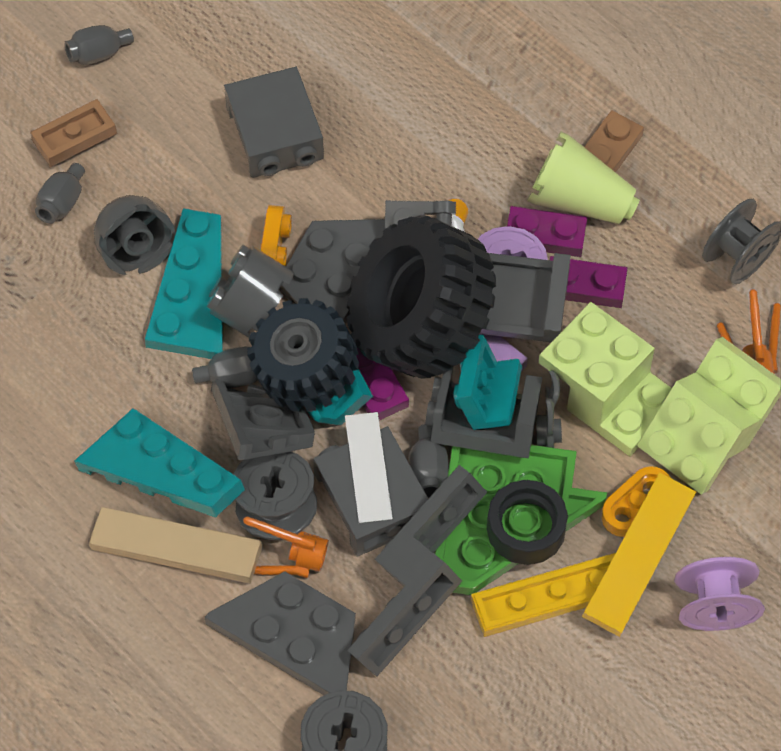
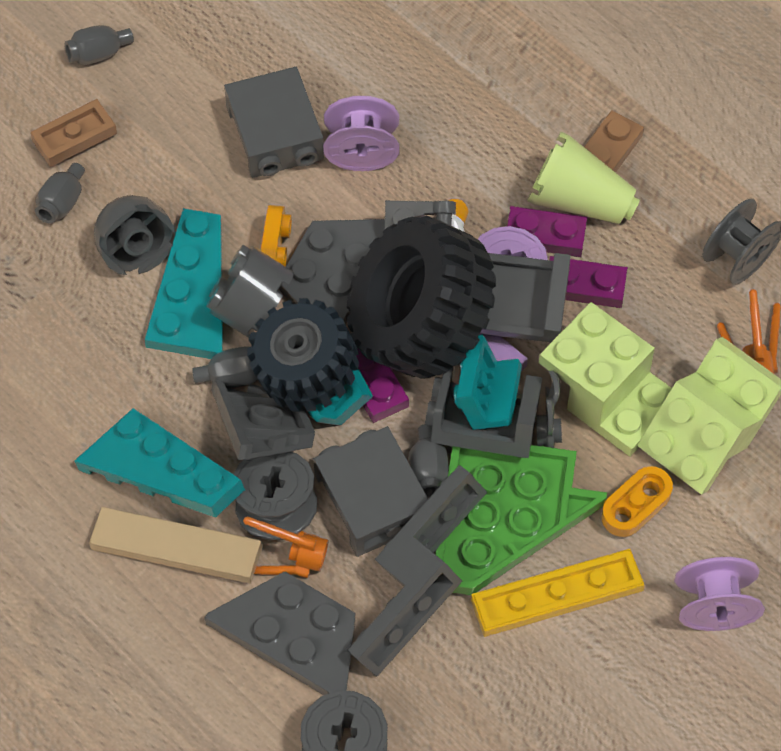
(361, 133): none -> lavender piece
(368, 467): white sticker -> none
(532, 493): black tyre -> none
(639, 554): yellow tile -> none

